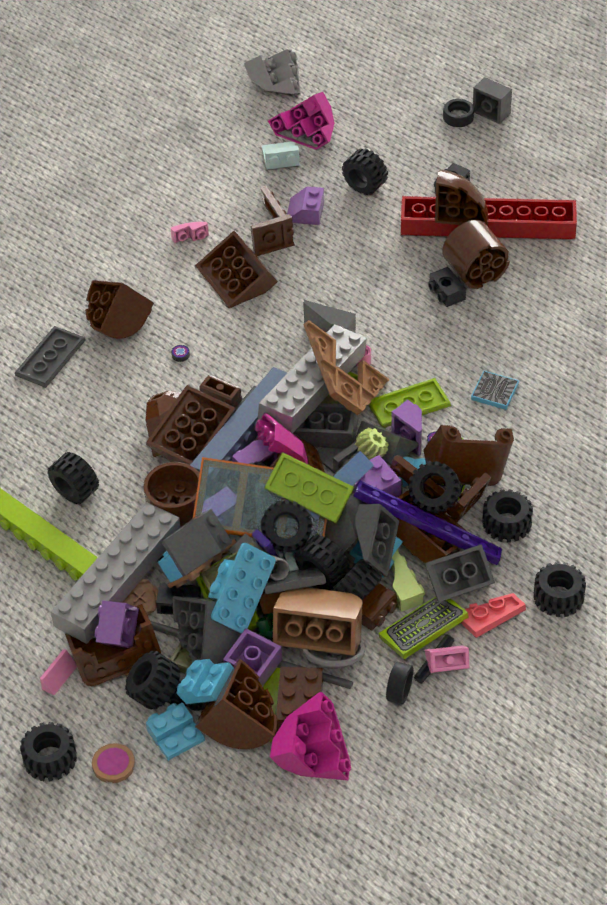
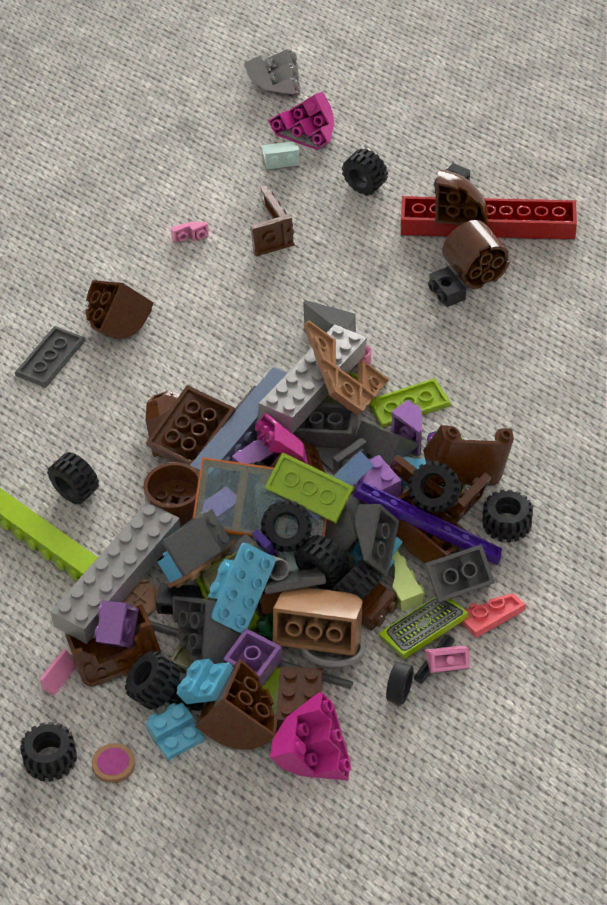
(180, 353): tile -> none
(221, 390): reddish brown brick -> none
(235, 271): reddish brown slope -> none
(307, 206): medium lavender slope -> none
(371, 443): yellowish green gear -> none
(458, 121): black tyre -> none
(492, 100): dark grey brick -> none
(495, 390): tile -> none
(557, 601): black tyre -> none

